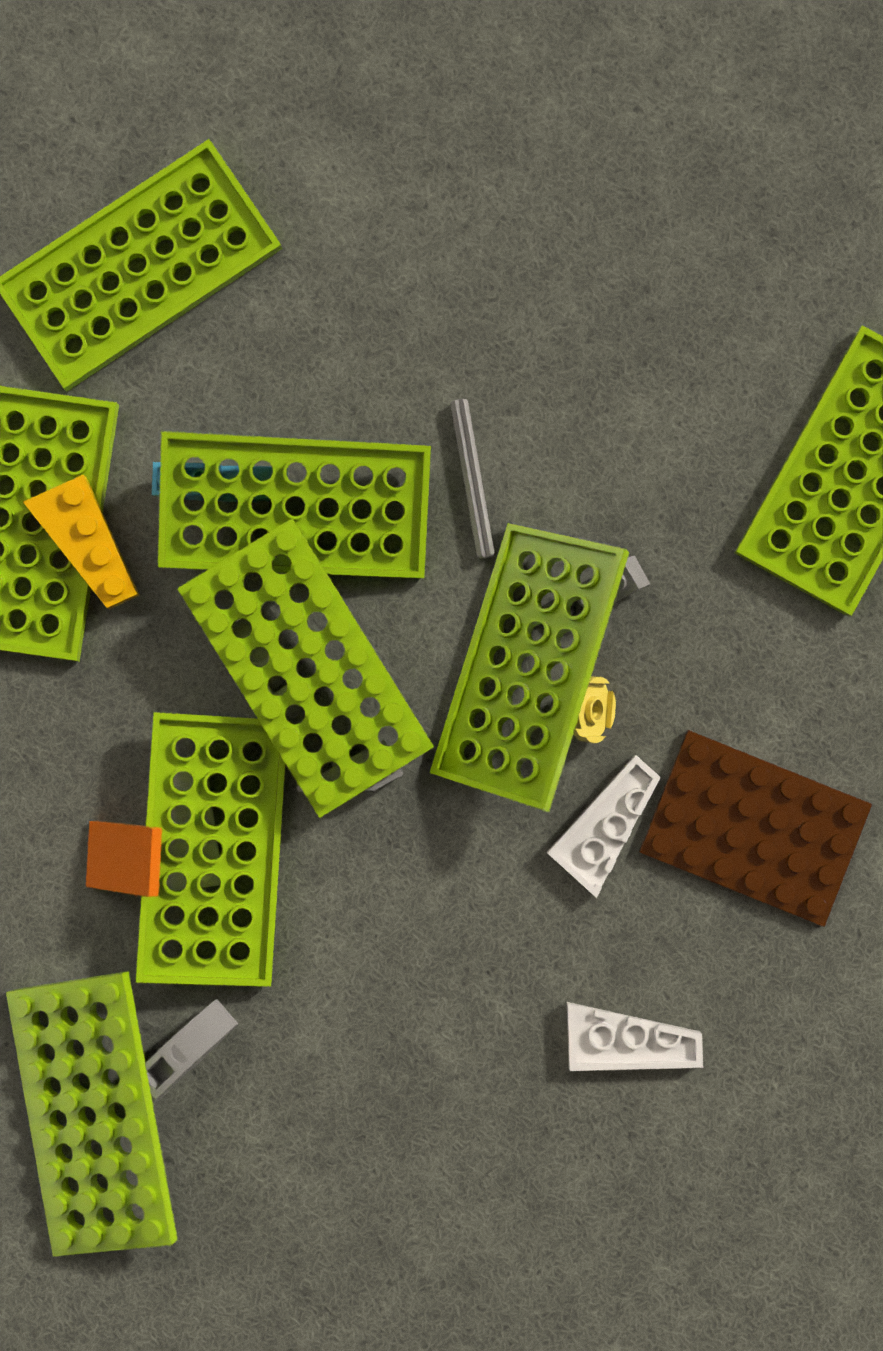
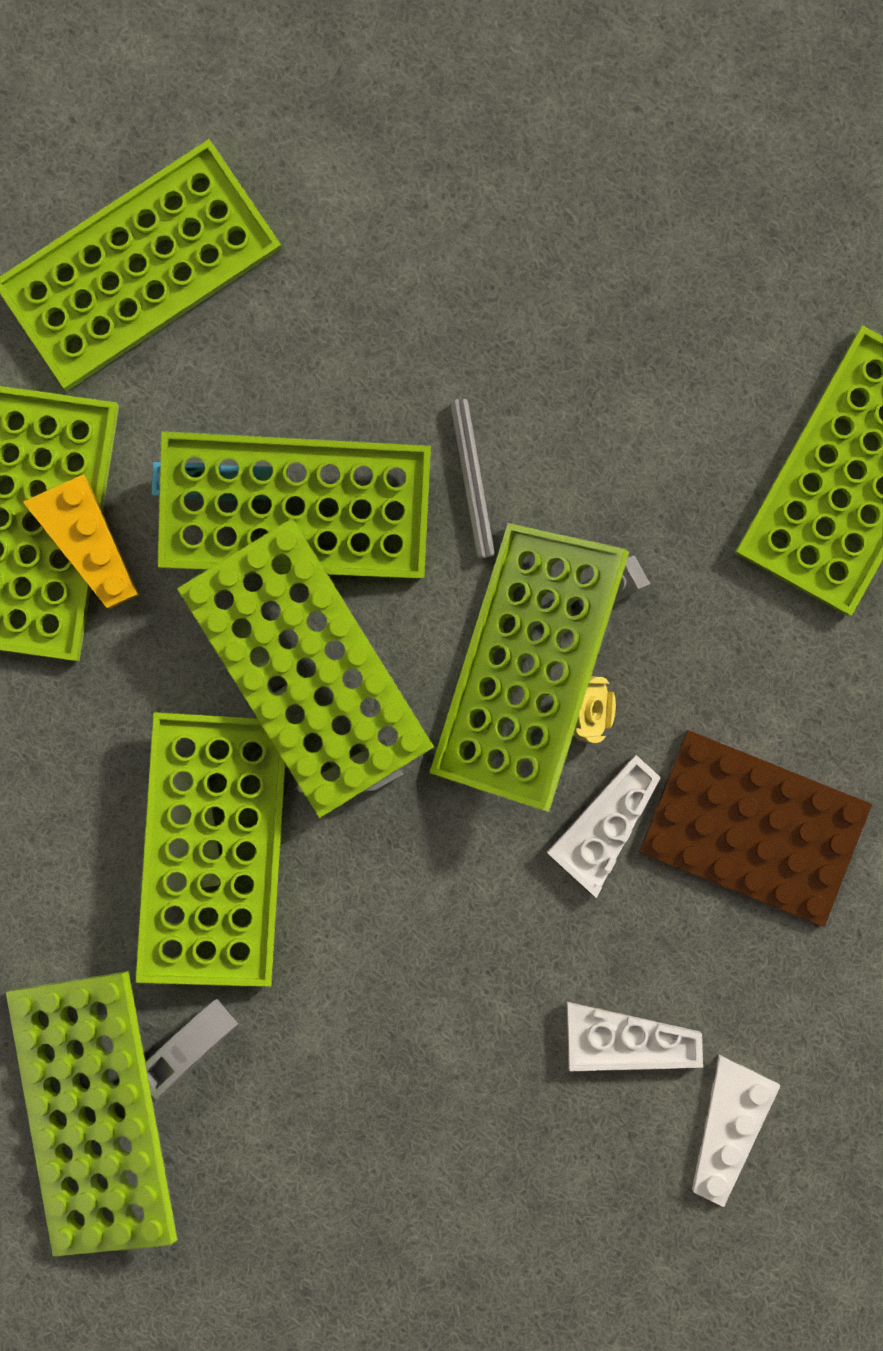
(124, 858): orange tile -> none
(733, 1121): none -> white wing

